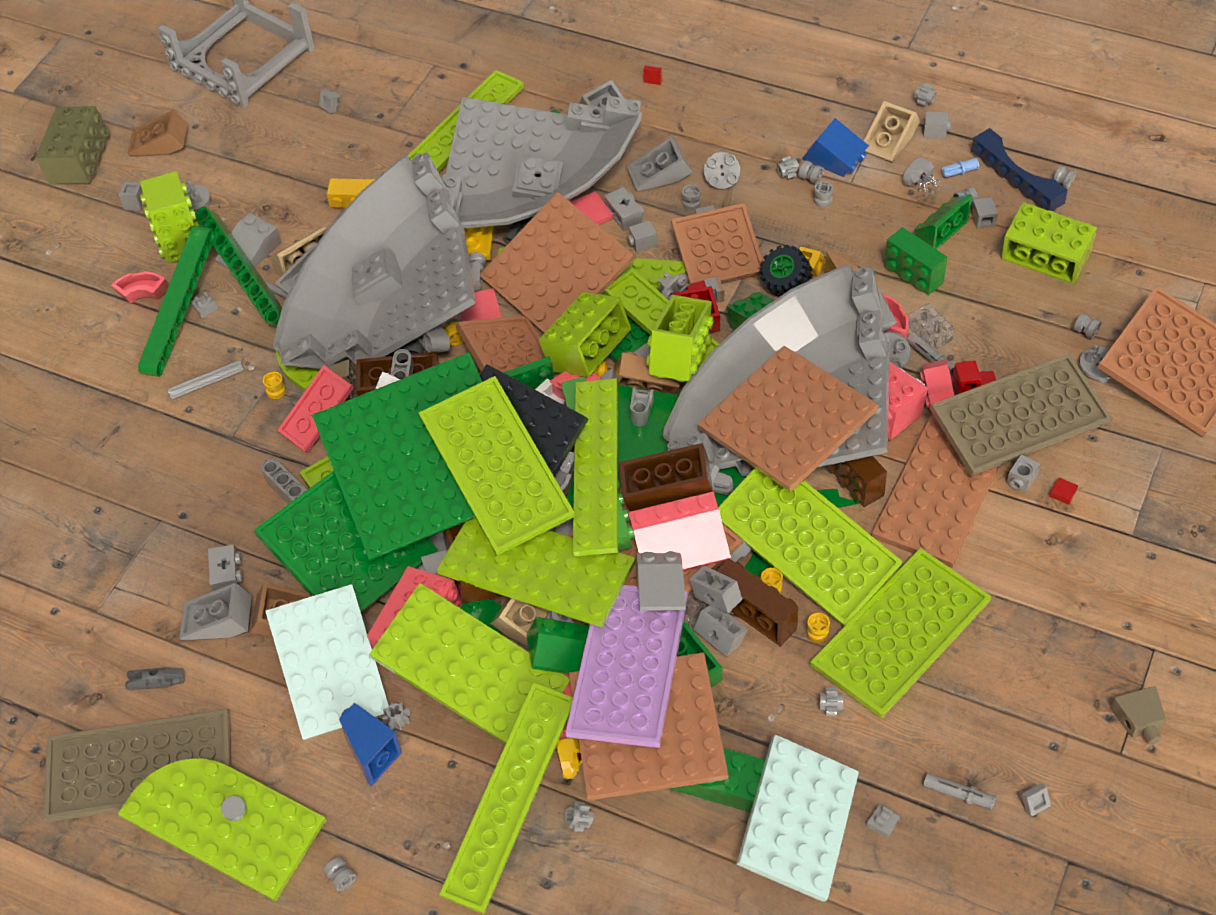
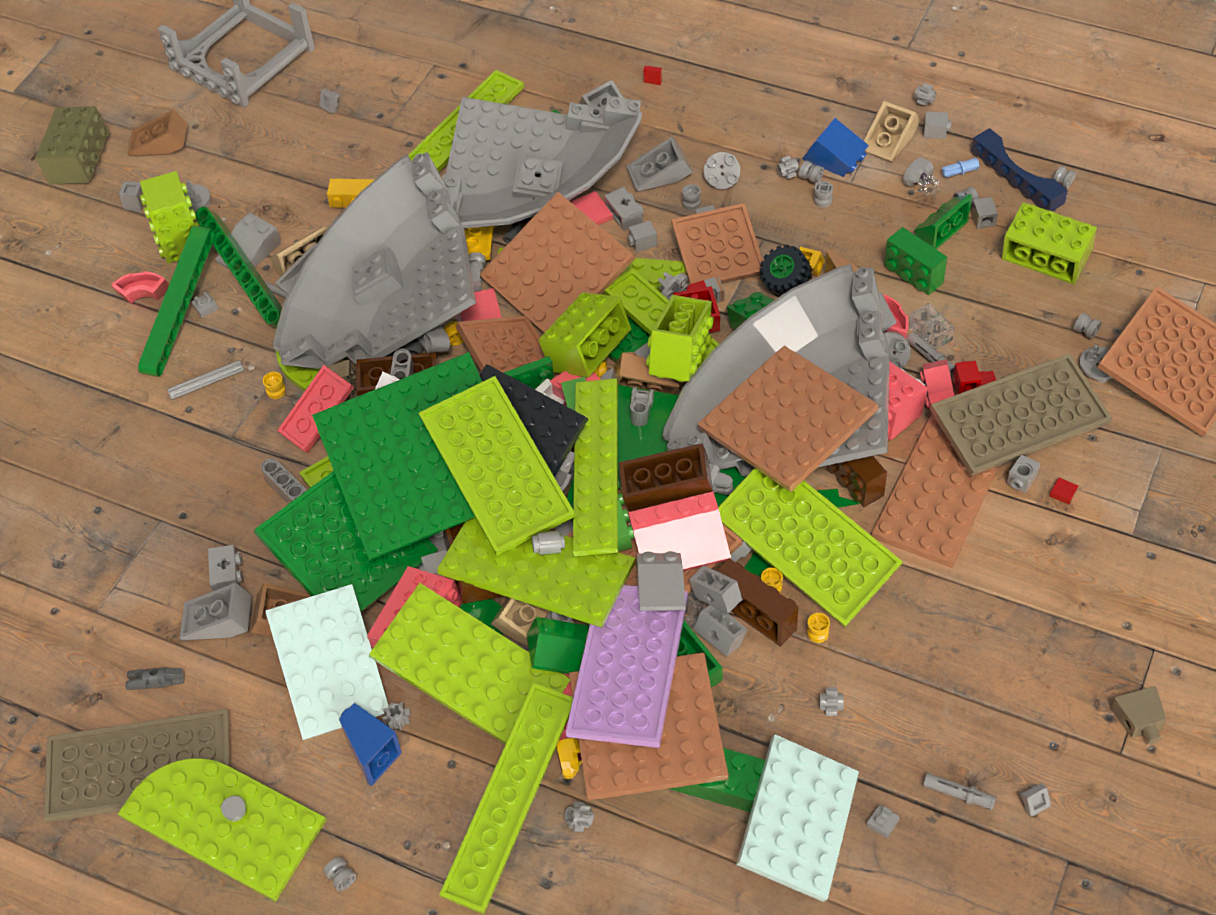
(548, 543): none -> light grey brick
(900, 632): lime plate -> none

